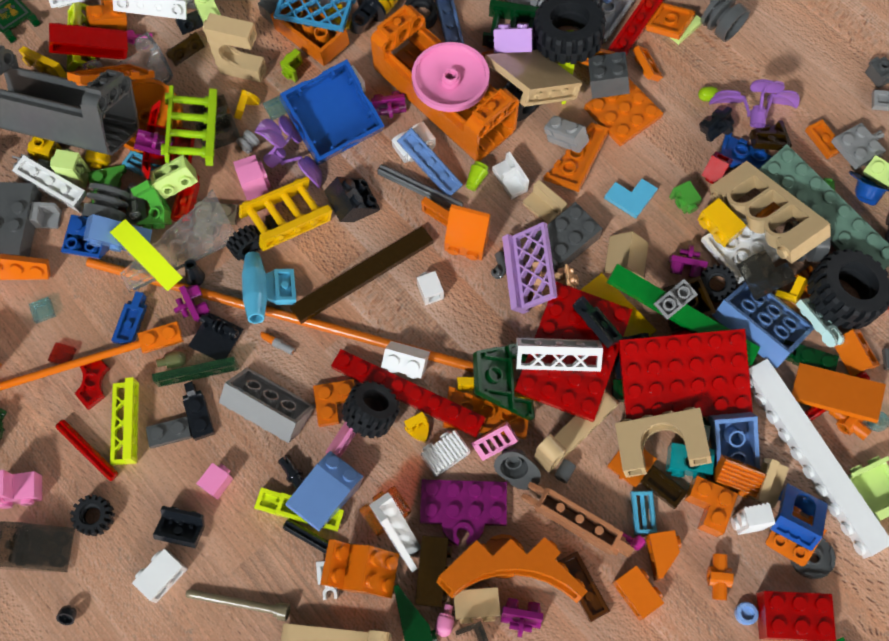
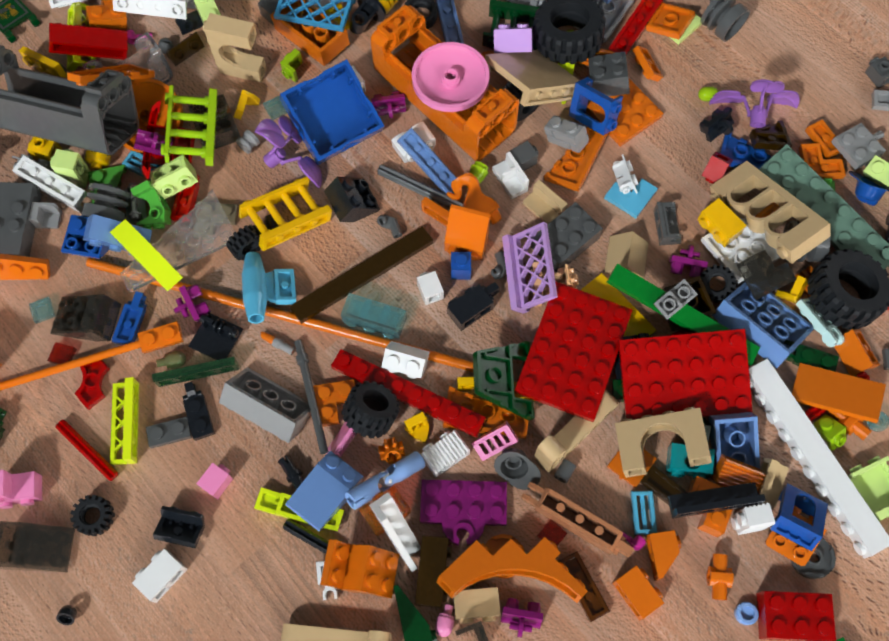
(86, 317): none -> clear smoke slope
(164, 44): none -> dark grey hinge
(193, 273): black cone -> none
(252, 177): bright pink brick -> none
(280, 610): dark tan piece -> none
(303, 360): none -> dark grey bar
(373, 316): none -> clear light blue brick
(391, 224): none -> dark grey arm
(391, 450): none -> orange gear
(394, 474): none -> light blue piece
(460, 265): none -> blue brick
(472, 305): none -> black hinge
(474, 198): none -> orange hips
(525, 155): none -> dark grey brick
(552, 532): none -> clear red tile
(559, 347): white fence -> none
(582, 94): none -> blue panel
(597, 322): black hinge -> none
(627, 181): none -> white hinge
(667, 223): none -> dark grey hinge
(686, 197): bright green brick -> none
(714, 500): none -> black fence
(825, 168): none -> orange plate
(831, 431): none -> lime bracket

